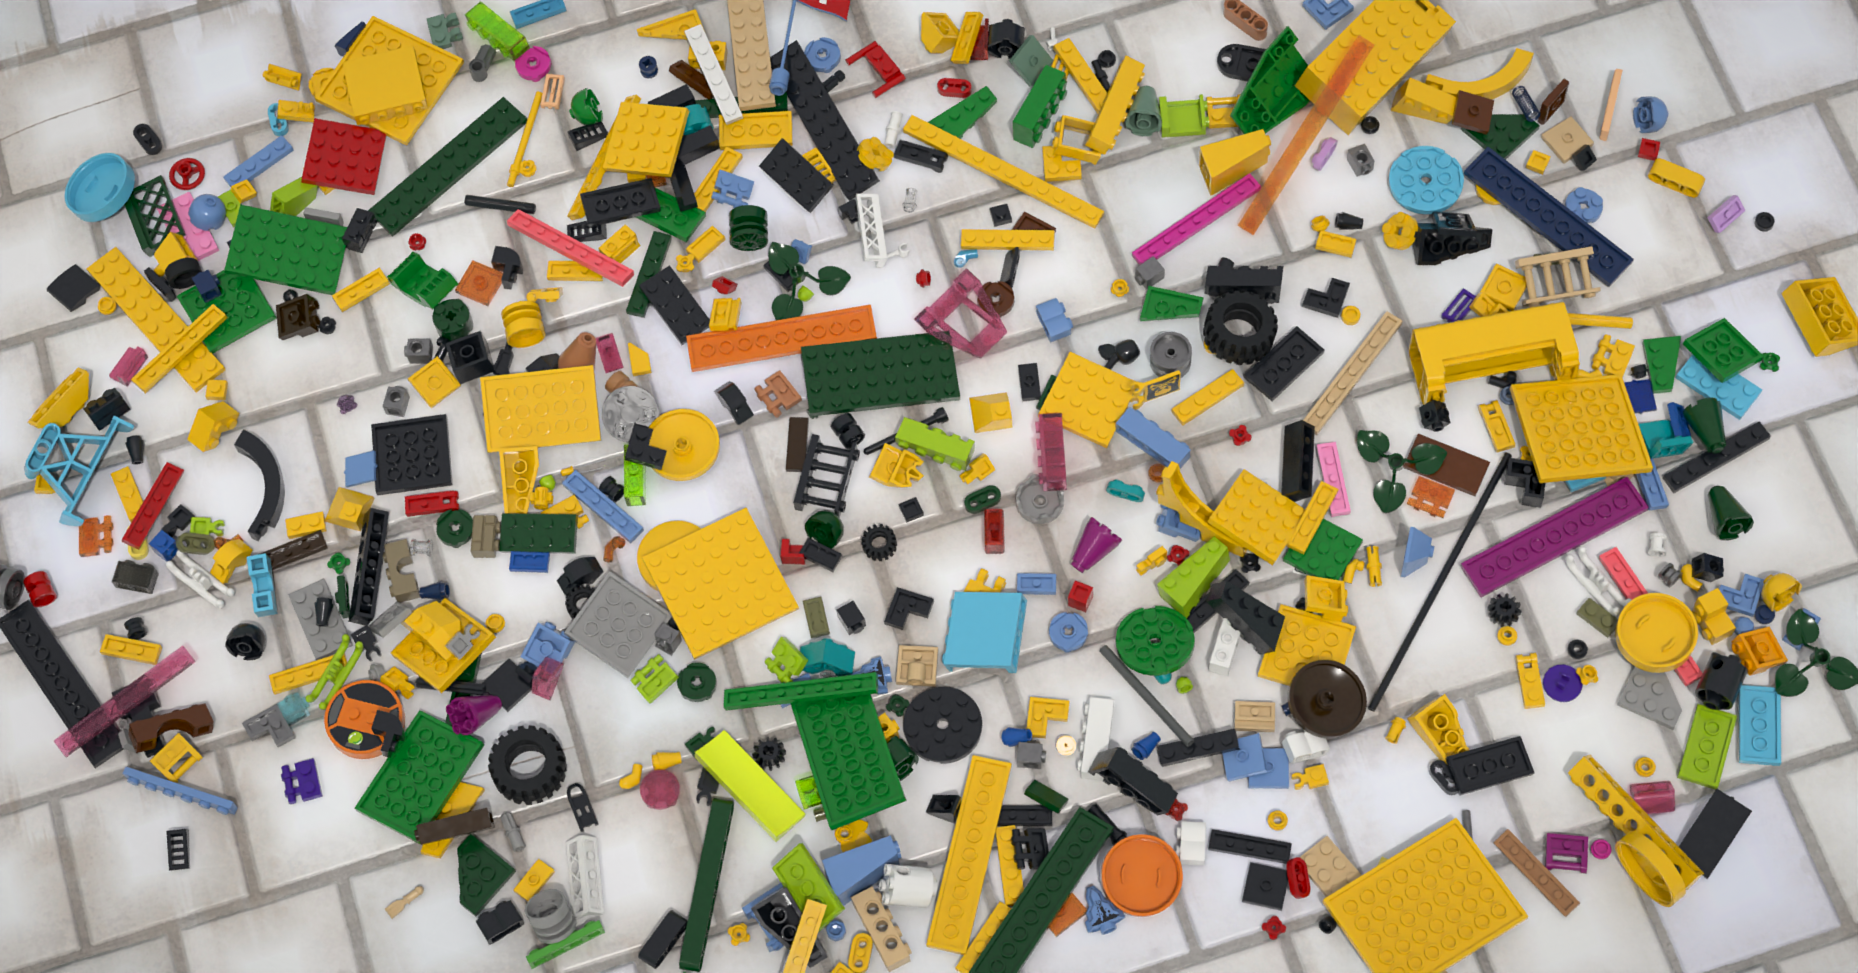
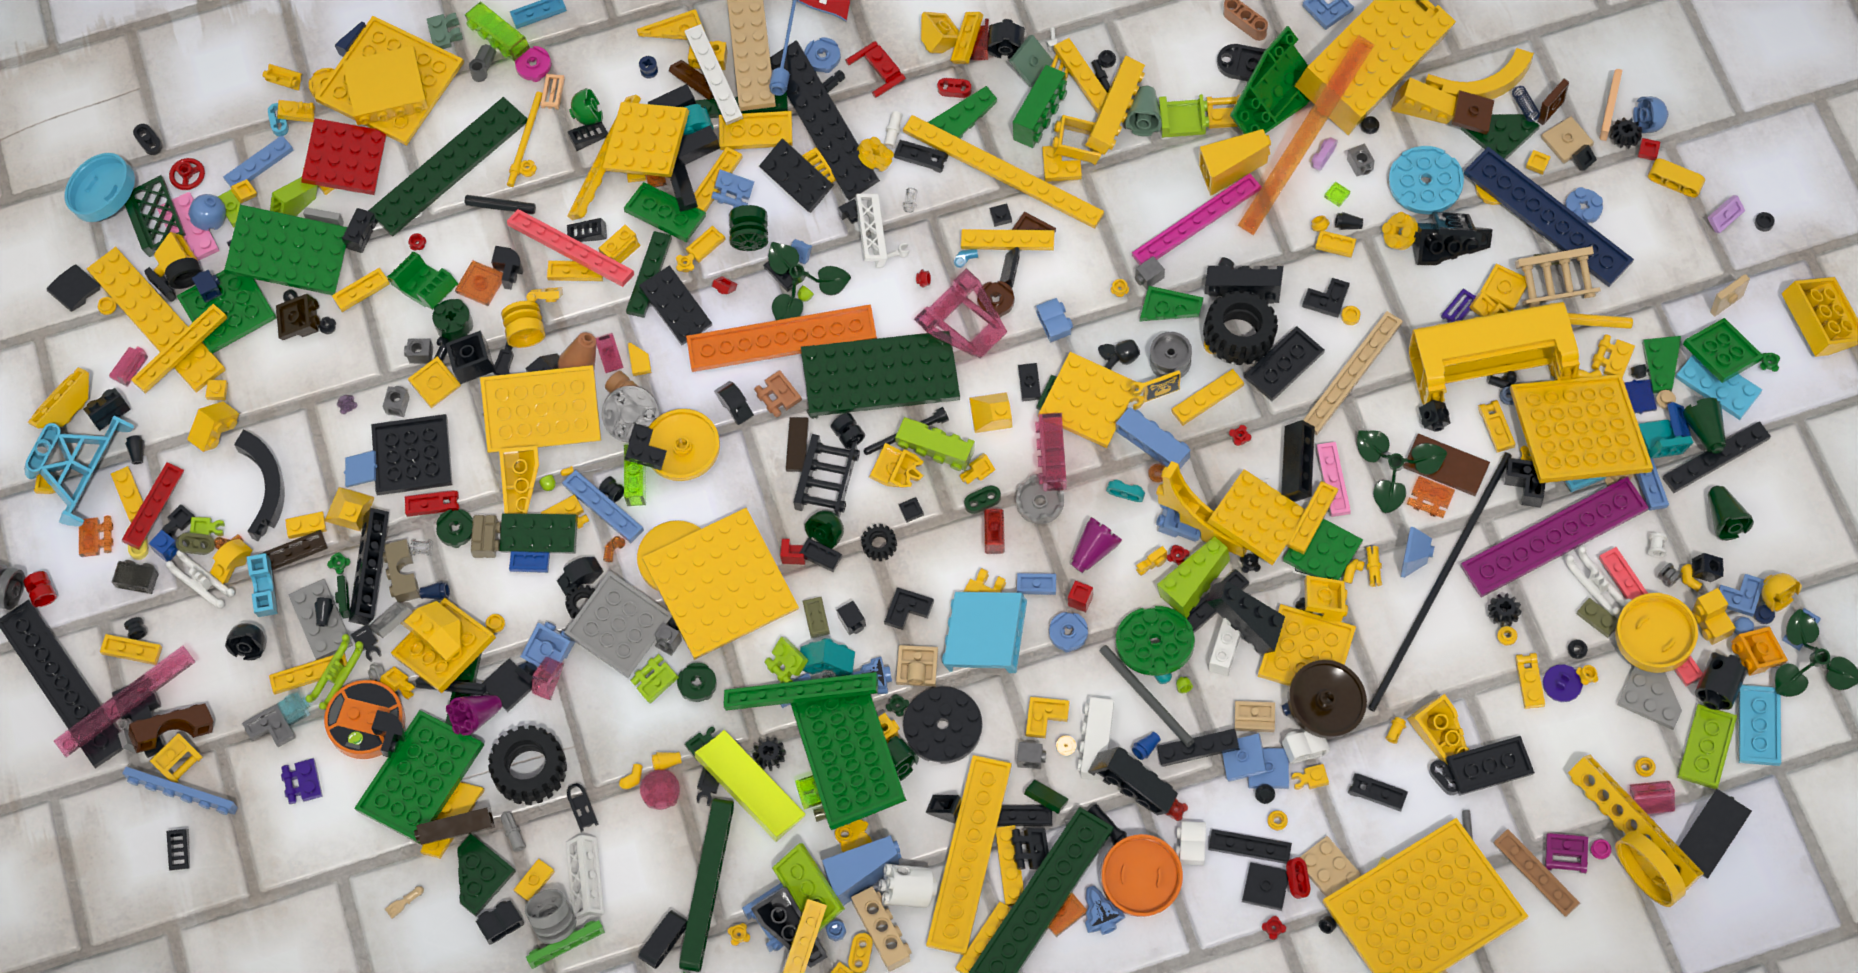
(460, 643): light grey plate -> none
(541, 498): yellow gear -> none
(620, 202): black tile -> none
(725, 314): yellow plate -> none
(1013, 736): blue cone -> none
(1265, 793): none -> black plate
(1337, 194): none -> clear neon green tile
(1378, 792): none -> black plate
(1626, 132): none -> black gear
(1665, 397): none -> tan plate
(1729, 295): none -> tan plate

